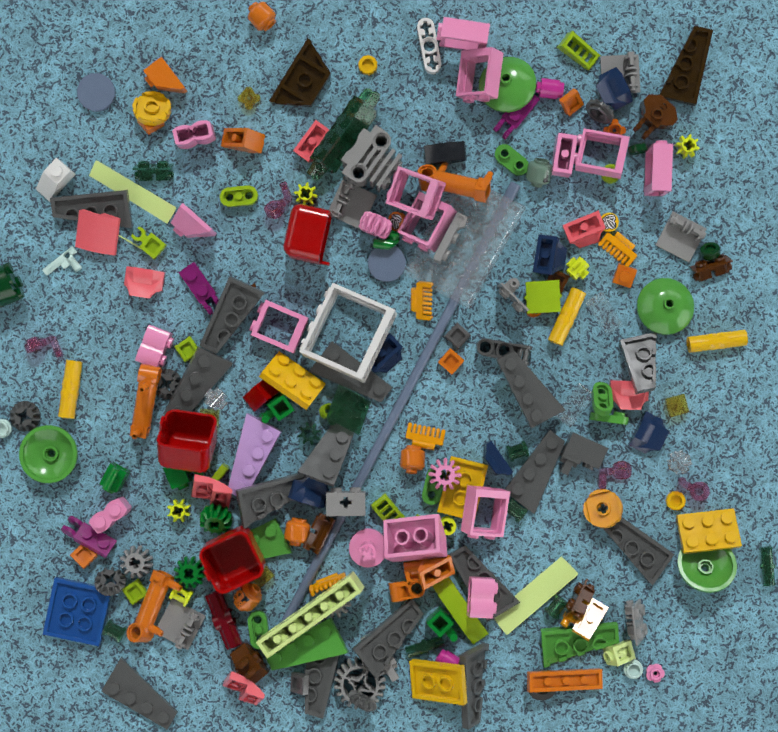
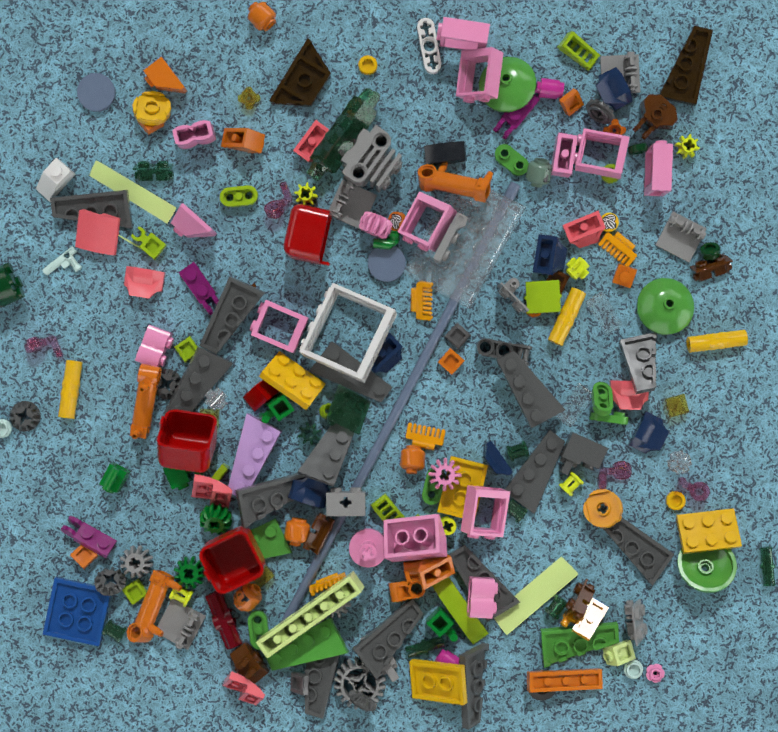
(35, 454): bright green dish -> none
(113, 511): bright pink brick -> none
(134, 692): dark grey wing -> none
(176, 516): neon yellow gear -> none
(431, 198): bright pink window -> none
(569, 490): none -> neon yellow bush

